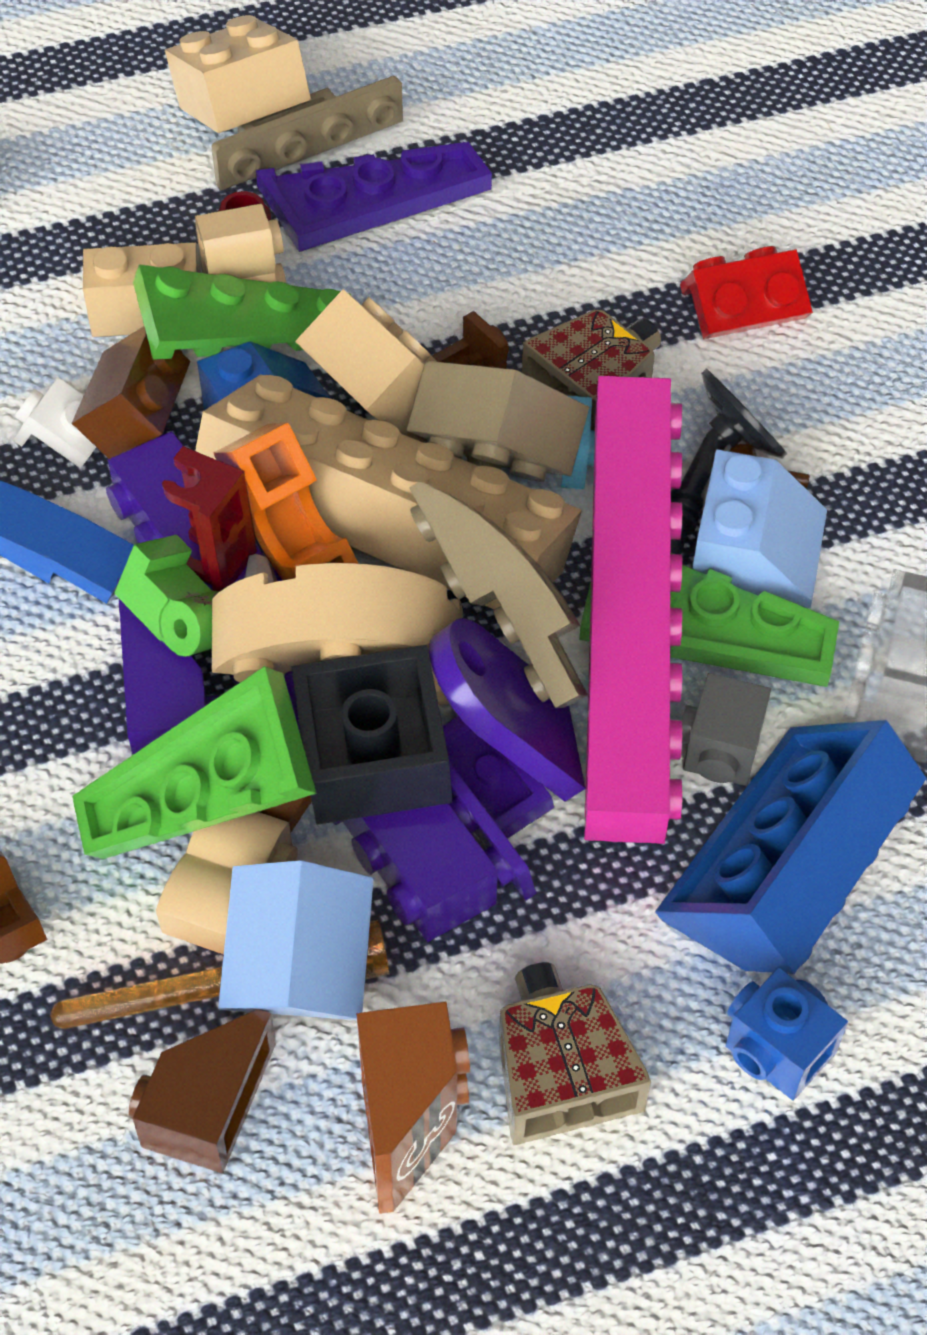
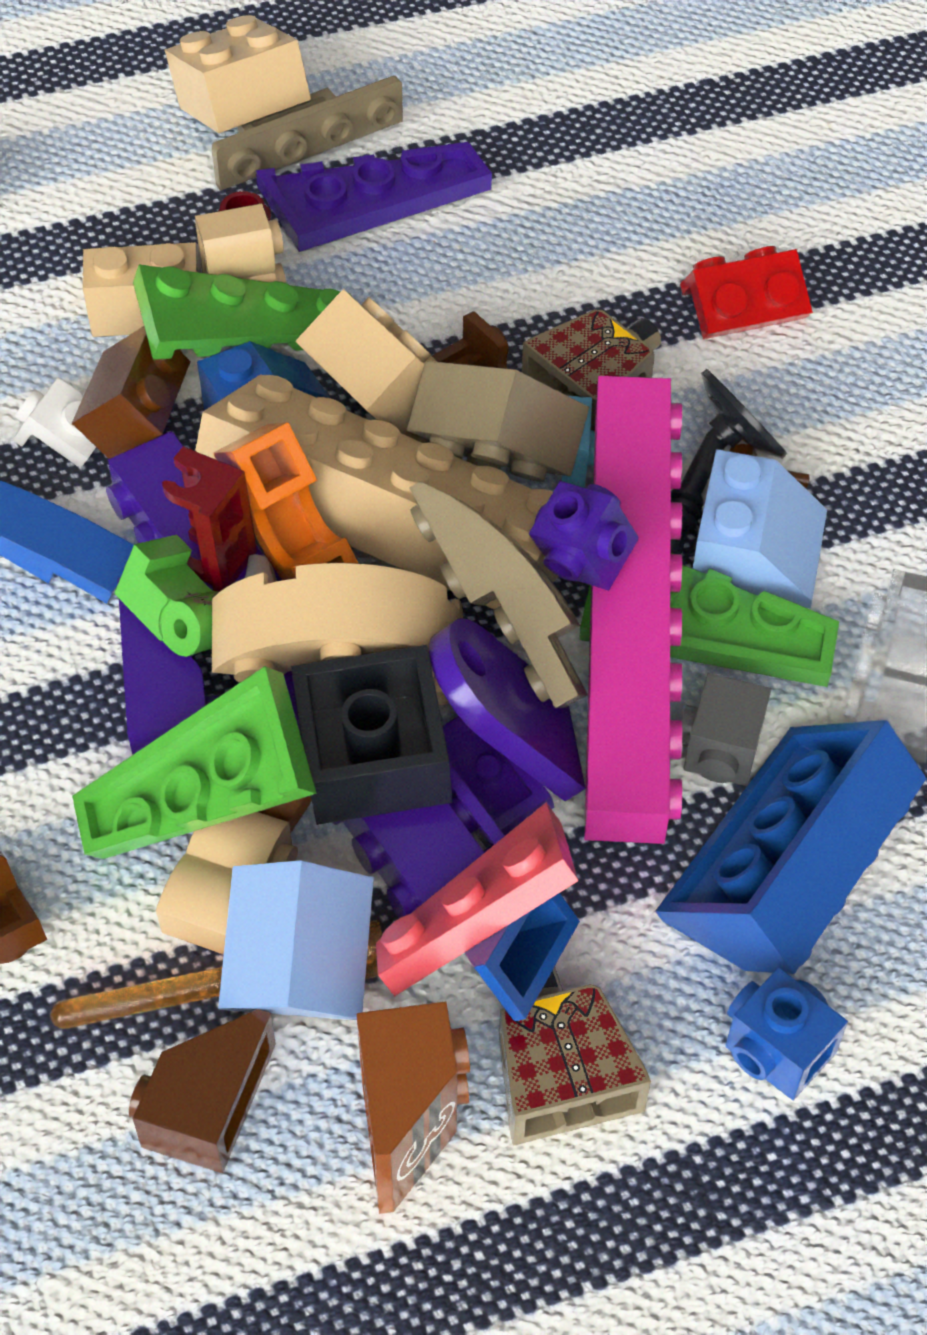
(481, 900): none -> coral wing
(524, 954): none -> blue slope
(584, 534): none -> dark purple brick

